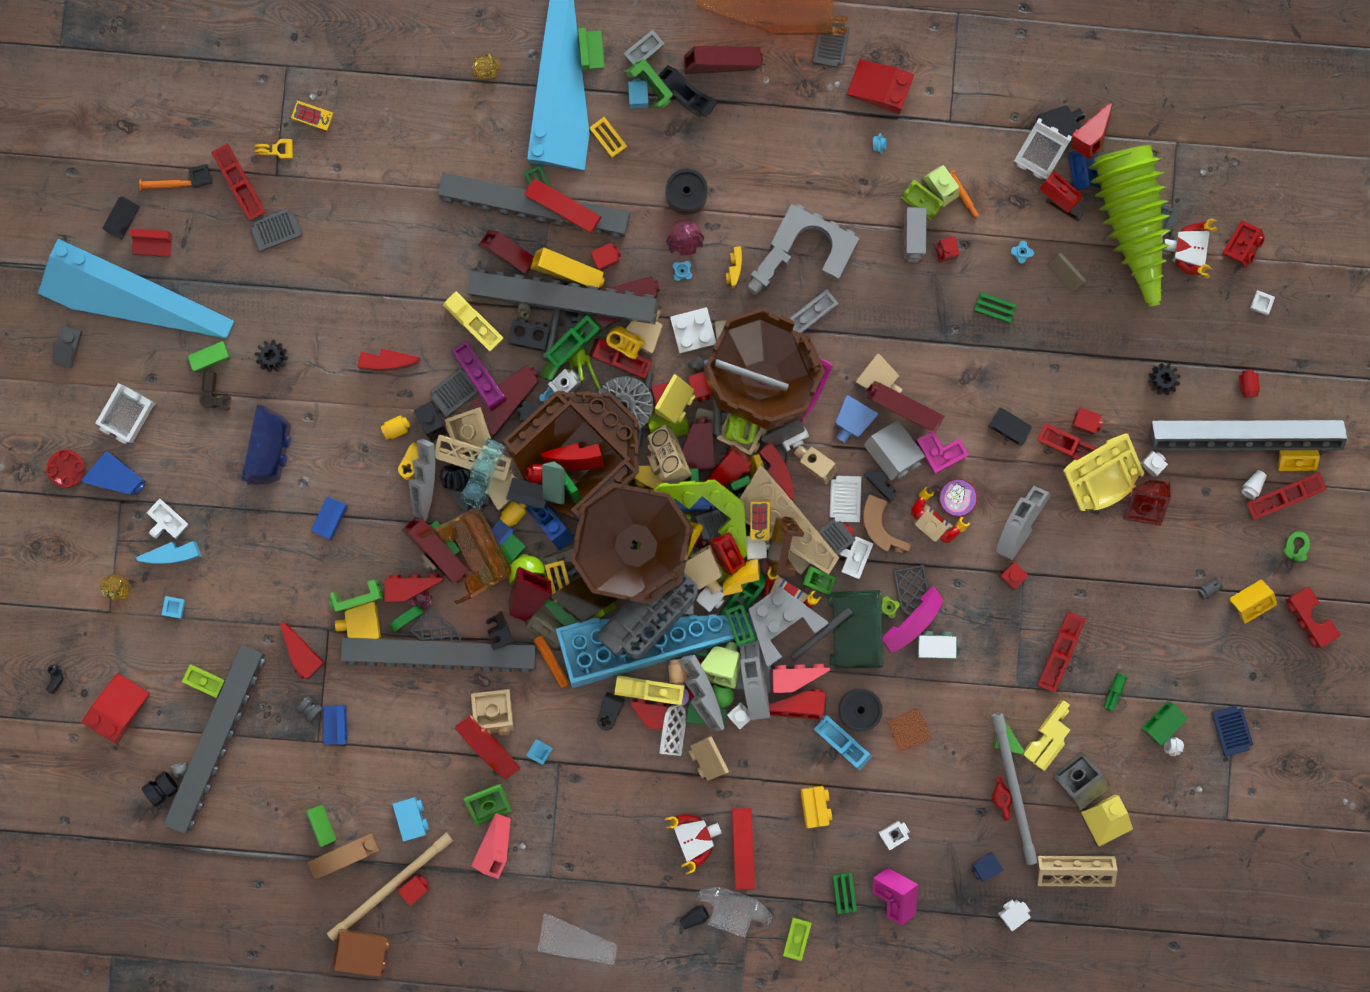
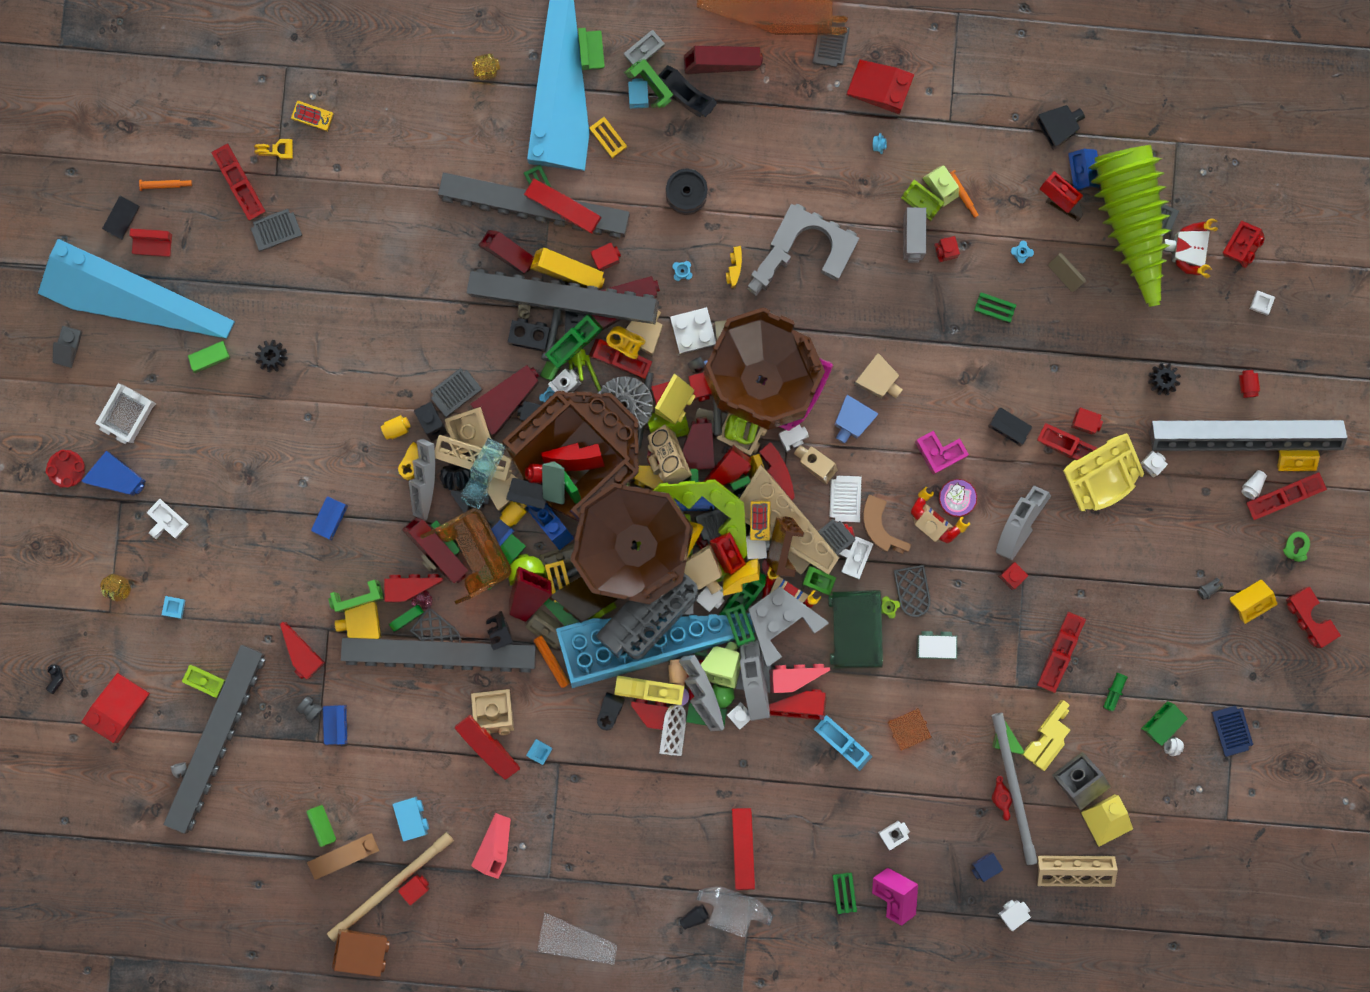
(160, 788): black wheel -> none
(171, 554): medium azure slope -> none
(200, 176): black tile -> none
(208, 400): dark brown bar -> none
(266, 447): clear blue windscreen -> none
(387, 361): red slope -> none
(472, 321): light yellow plate -> none
(478, 375): magenta tile -> none
(488, 802): bright green slope -> none
(684, 237): clear pink cone -> none
(694, 838): torso -> none
(709, 758): tan slope -> none
(751, 375): light grey bar -> none
(783, 433): dark grey slope -> none
(797, 939): lime plate -> none
(814, 311): light grey tile -> none
(815, 806): yellow brick -> none
(821, 634): dark grey bar -> none
(849, 705): black wheel -> none
(877, 479): black slope -> none
(895, 451): light grey brick -> none
(904, 406): dark red slope -> none
(916, 623): dark pink slope -> none
(1042, 150): window -> none
(1091, 136): slope -> none
(1148, 502): clear red slope -> none

